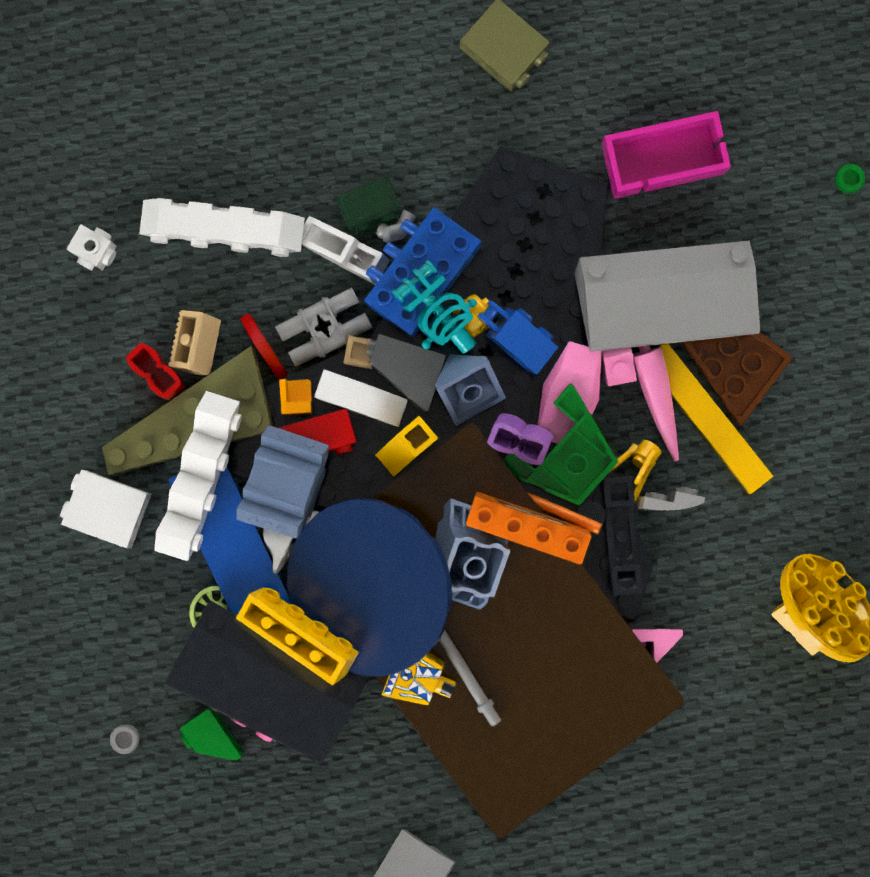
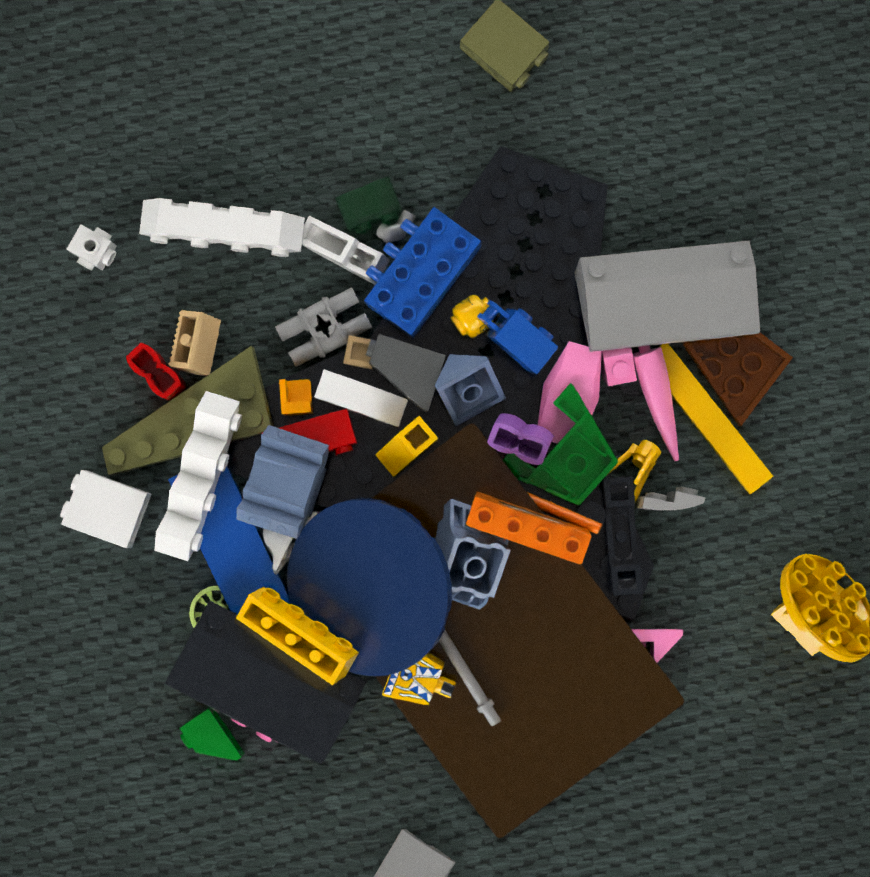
(124, 739): light grey tile -> none
(263, 347): red tile -> none
(451, 325): teal torso -> none
(665, 154): dark pink piece -> none
(850, 178): green tile -> none

